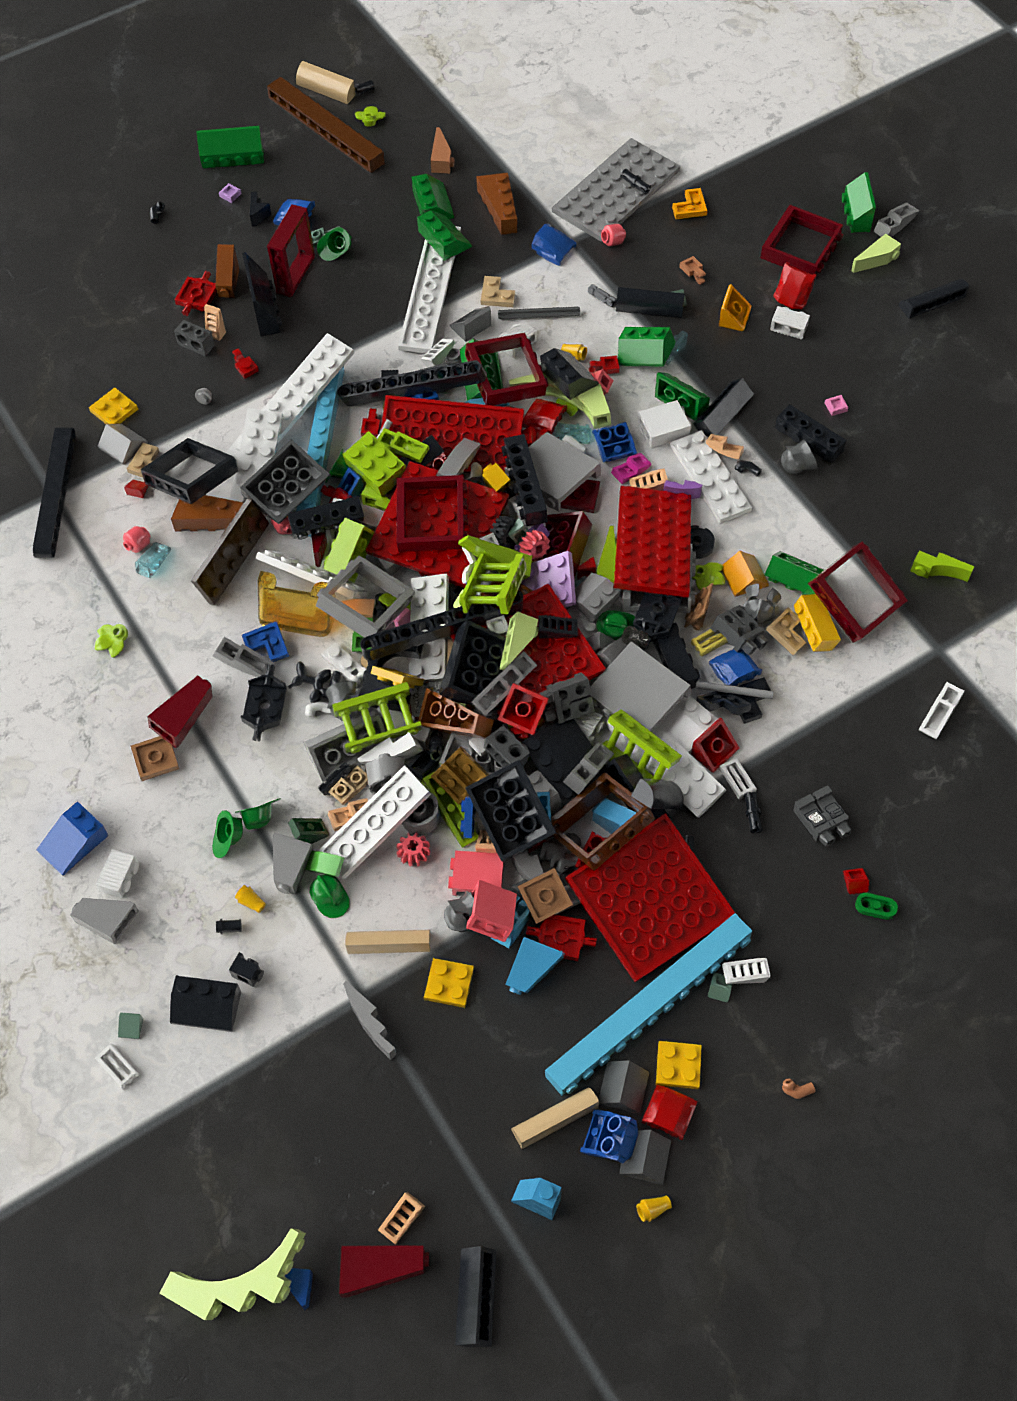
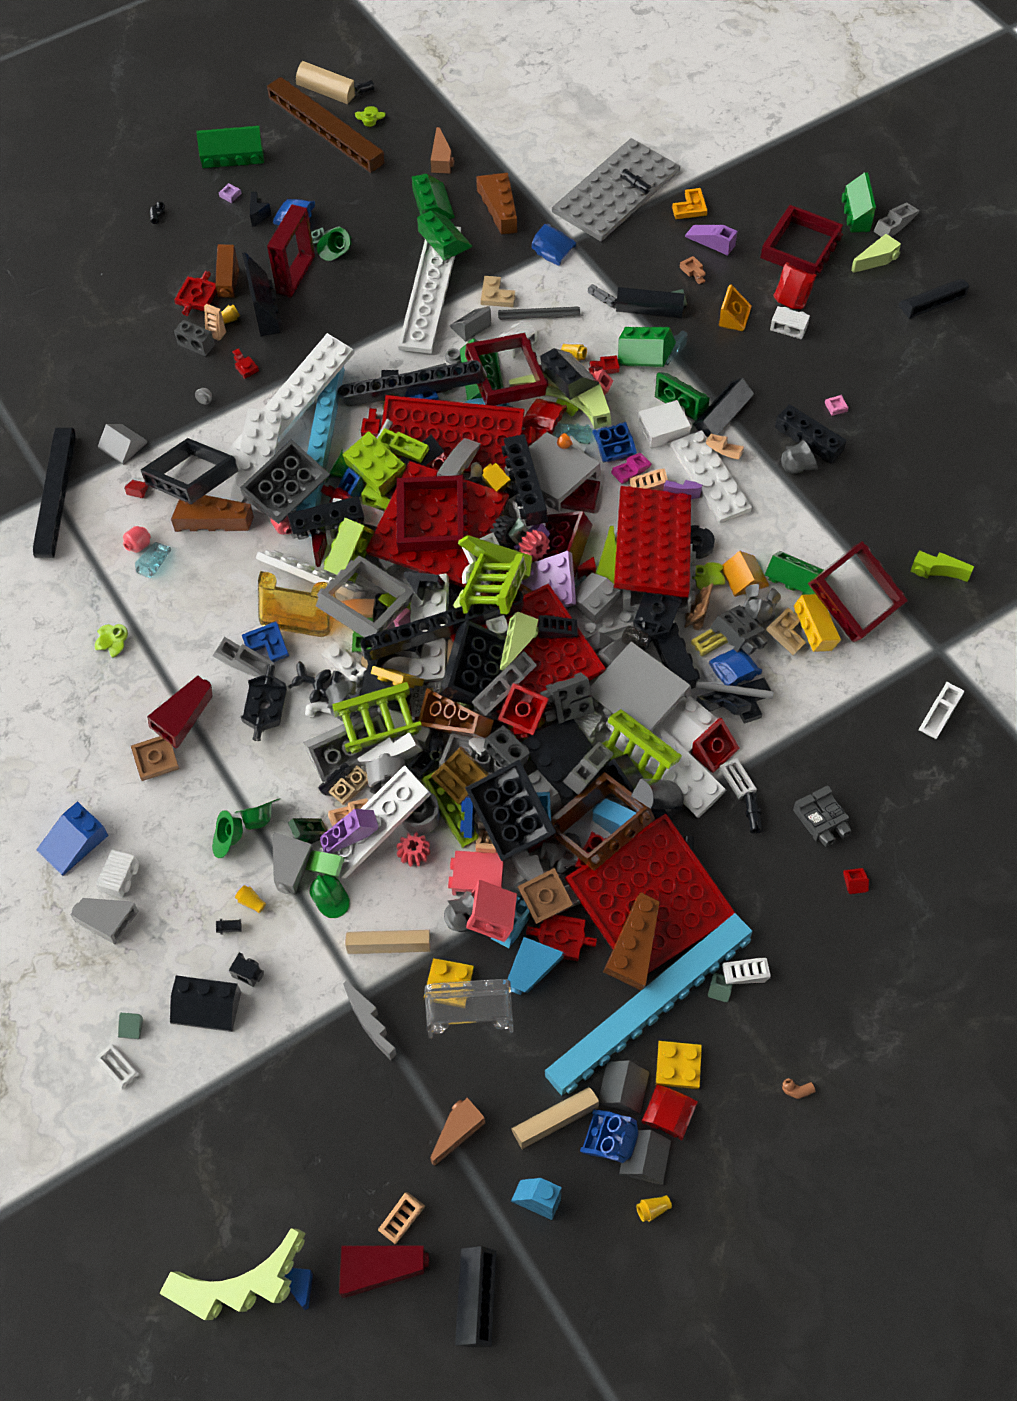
(113, 407): yellow plate -> none
(144, 456): tan plate -> none
(230, 314): none -> yellow cone
(230, 552): dark brown plate -> none
(349, 830): none -> medium lavender slope
(421, 581): none -> black slope
(438, 353): white slope -> none
(460, 1125): none -> nougat slope
(468, 1003): none -> clear windscreen
(564, 441): none -> orange hinge
(613, 235): coral head -> none
(614, 623): green piece -> none
(633, 948): none -> dark orange wedge
(714, 236): none -> medium lavender slope
(750, 466): black arm -> none
(876, 904): green plate -> none

